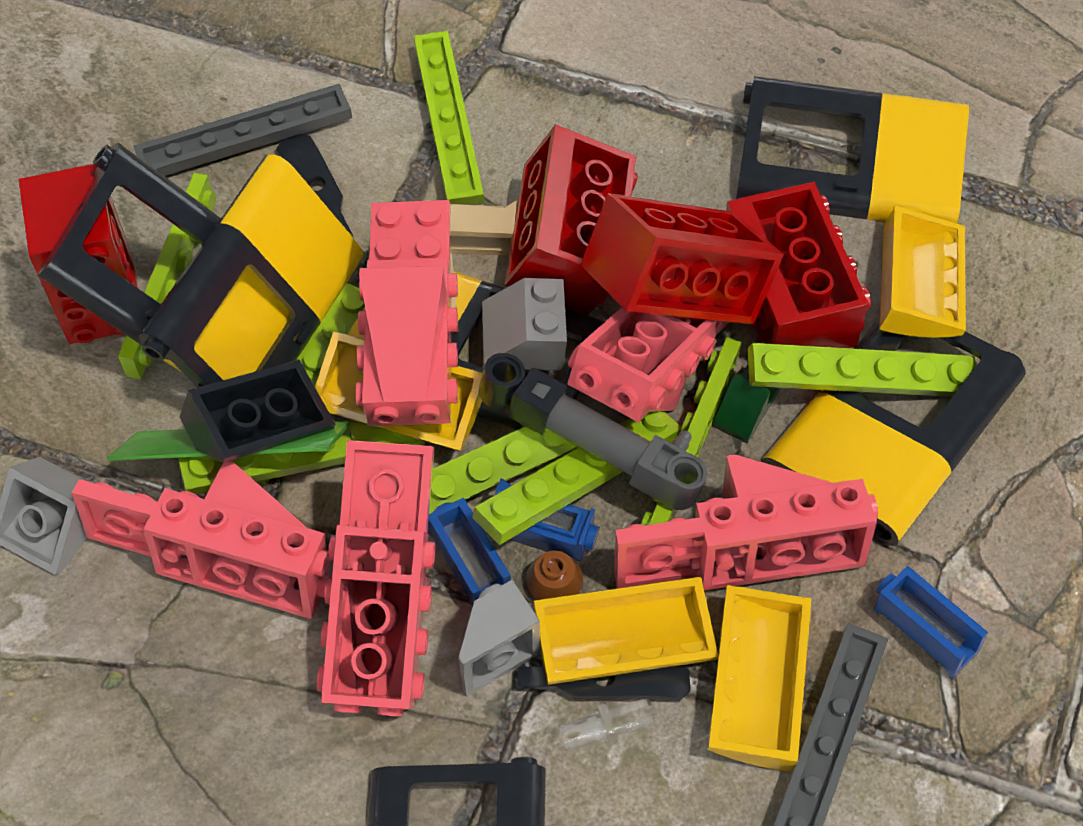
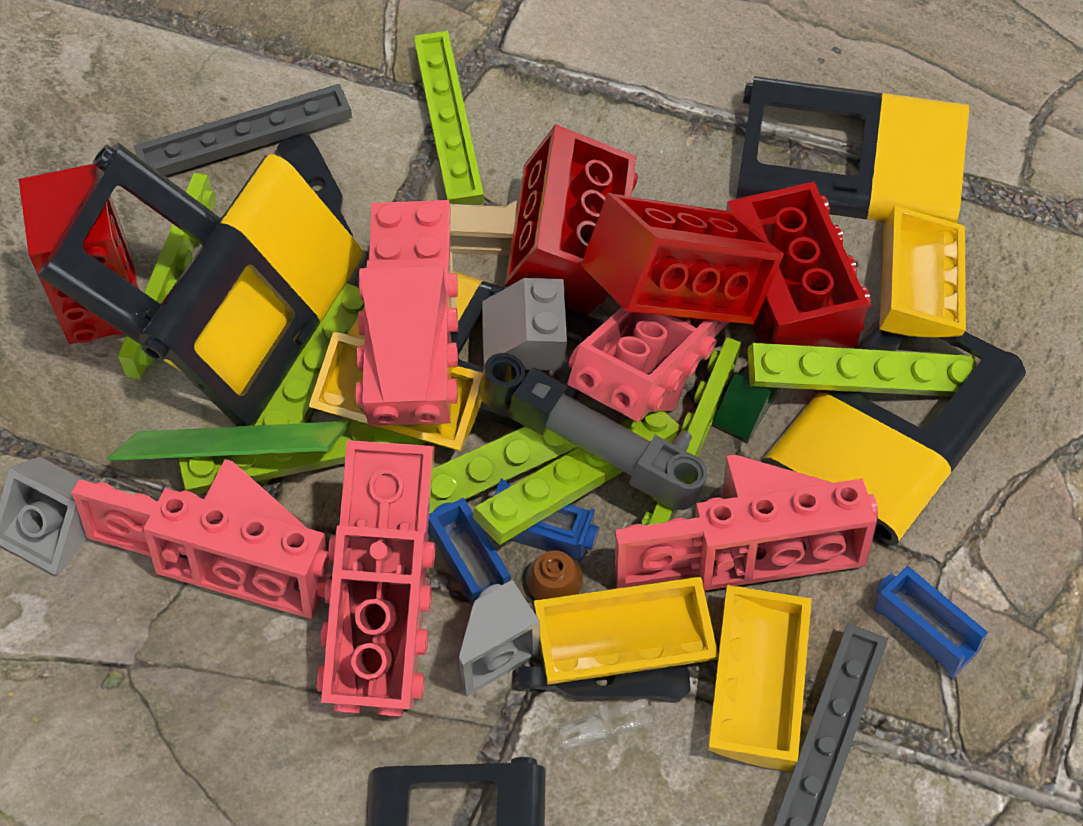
(254, 412): black slope -> none

